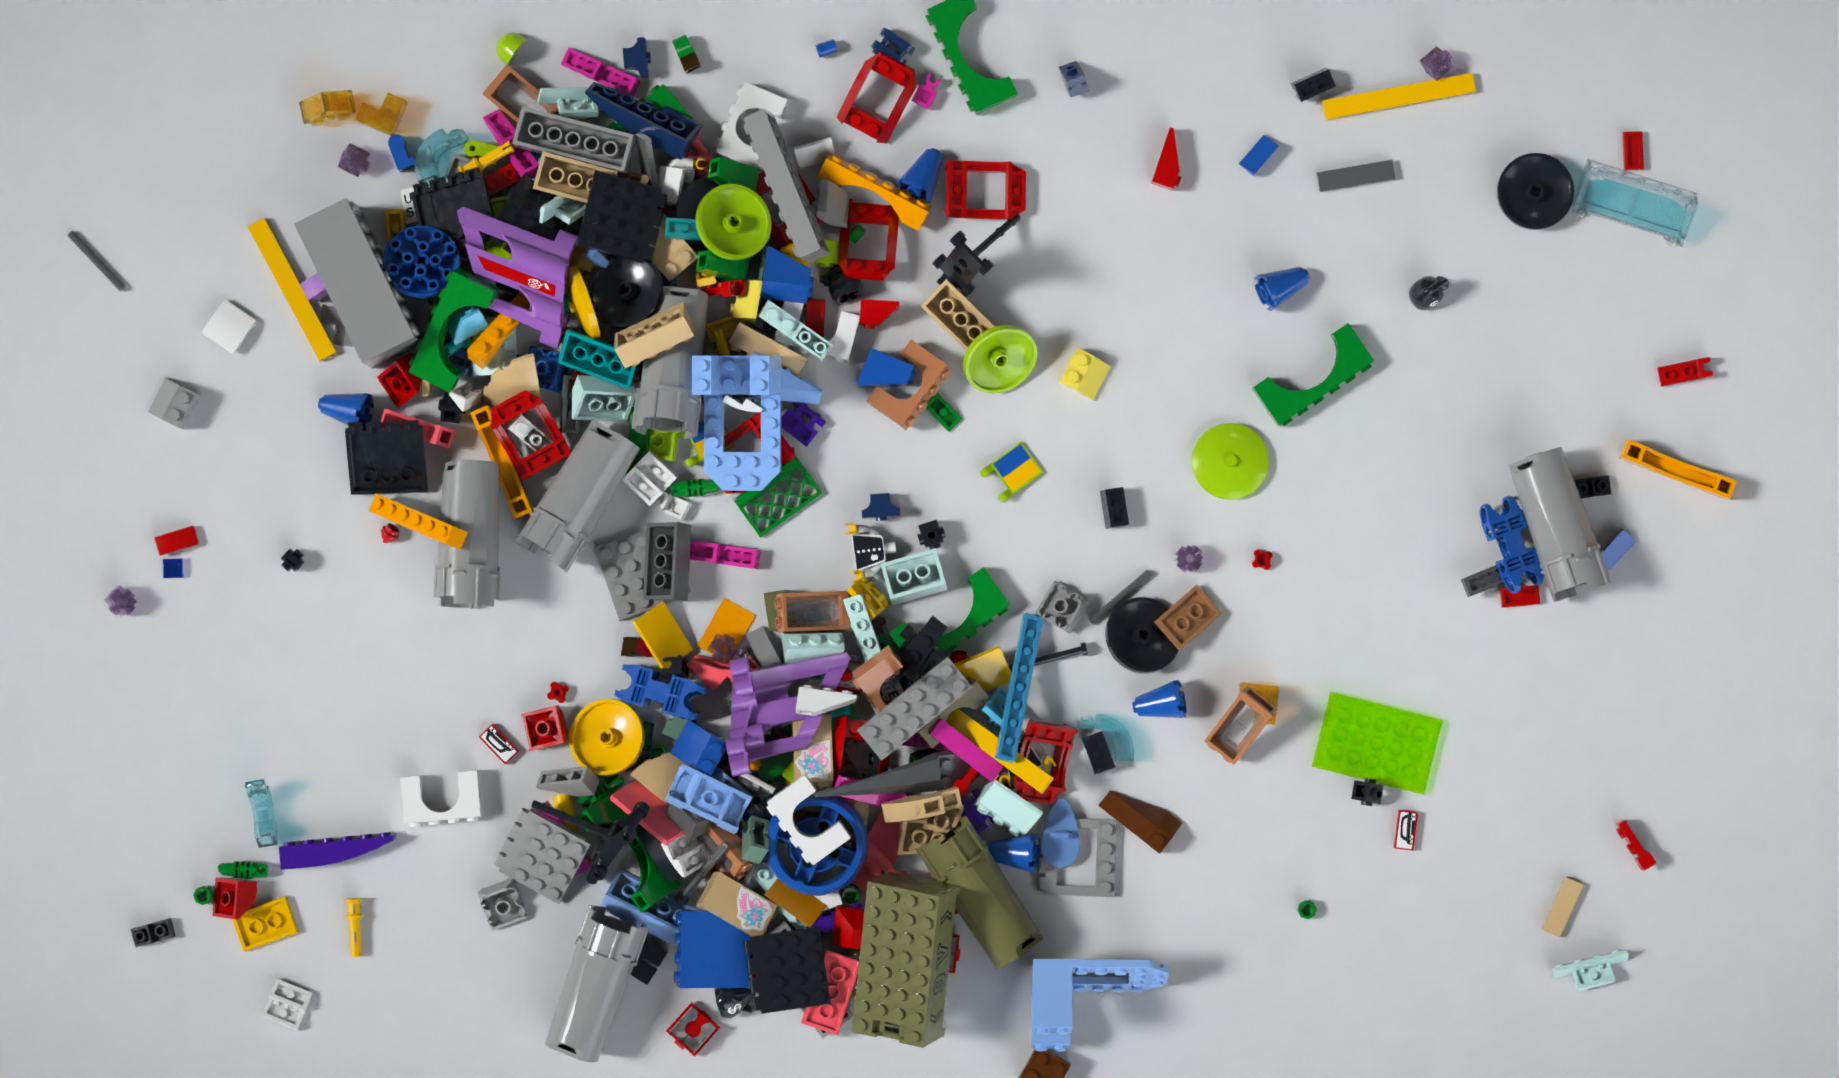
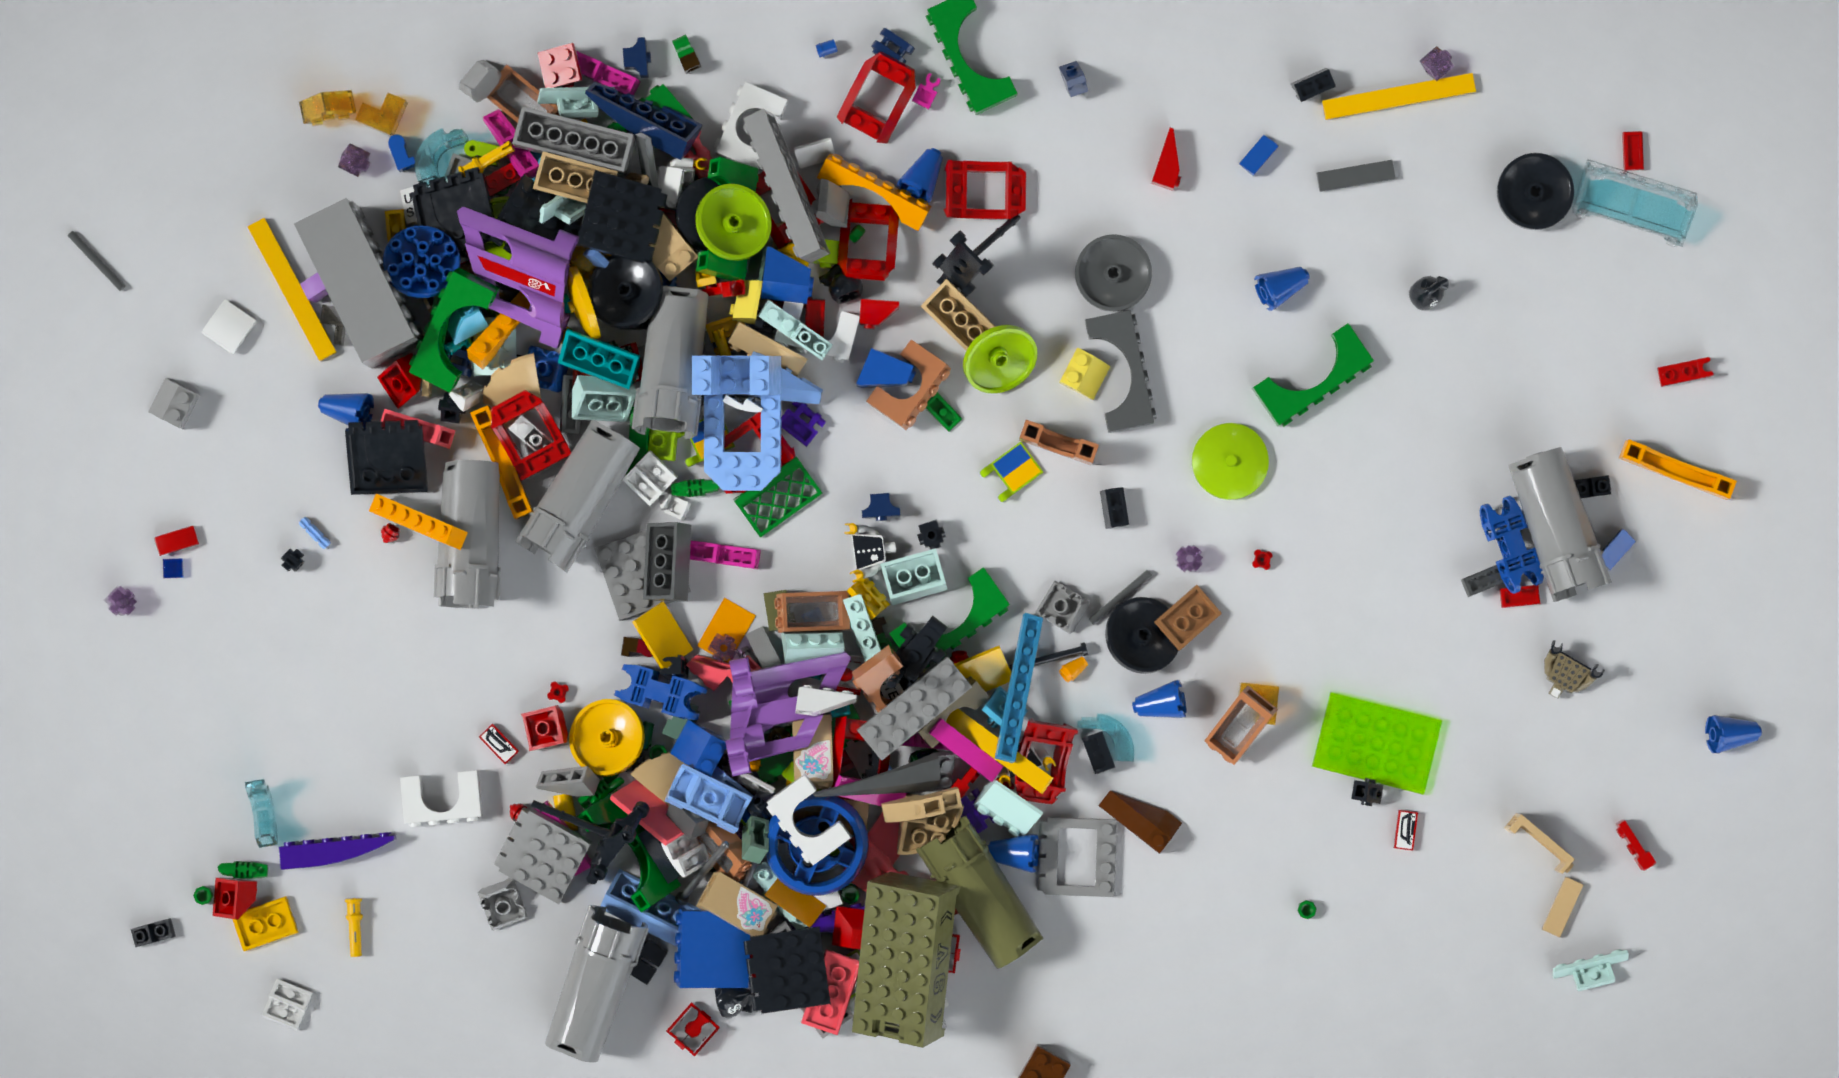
(314, 532): none -> light blue axle
(480, 80): none -> light grey slope
(508, 45): lime helmet -> none
(515, 810): none -> red plate
(560, 66): none -> piece
(654, 335): tan slope -> none
(681, 229): teal plate -> none
(1038, 436): none -> nougat arch
(1053, 987): light blue bracket -> none
(1060, 836): medium blue shield -> none
(1072, 669): none -> light orange cone
(1113, 272): none -> dark grey dish
(1120, 331): none -> dark grey arch
(1519, 820): none -> tan panel
(1567, 672): none -> dark tan torso
(1730, 733): none -> blue cone

